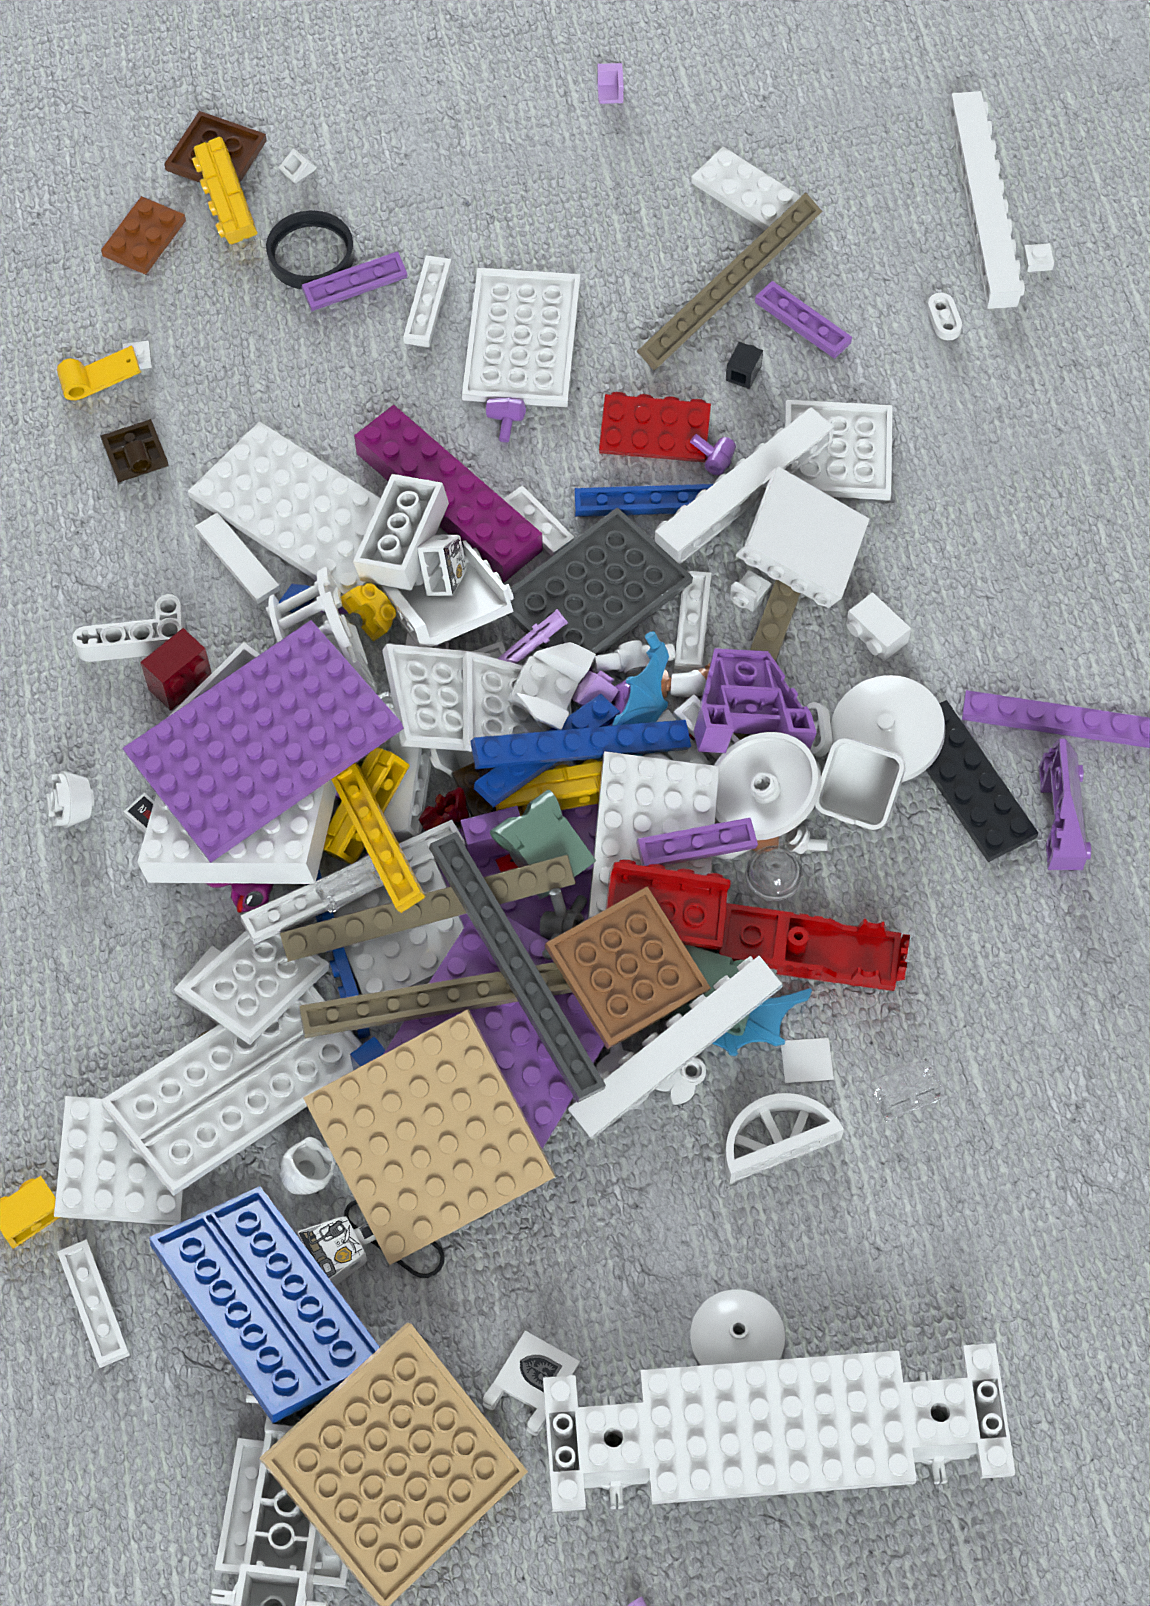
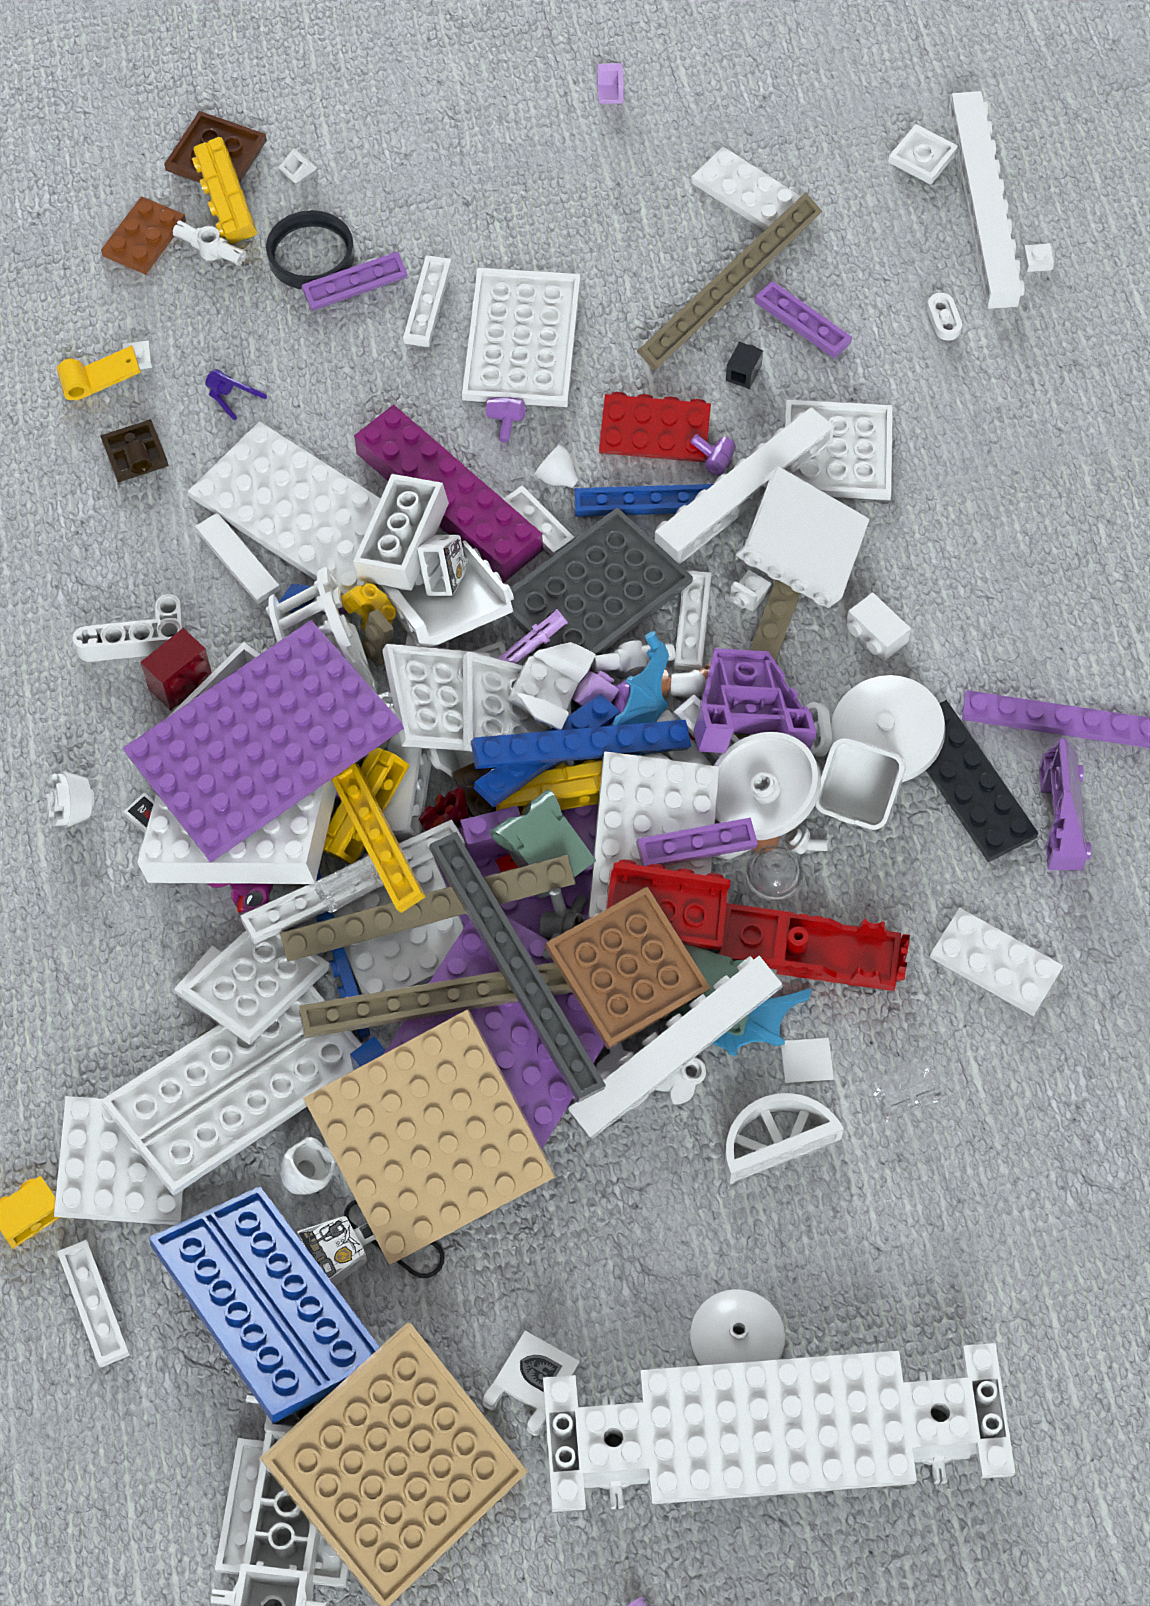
(209, 243): none -> white pin
(223, 384): none -> dark purple plant
(376, 636): none -> dark tan plate
(558, 469): none -> white helmet
(923, 154): none -> white plate
(996, 961): none -> white plate

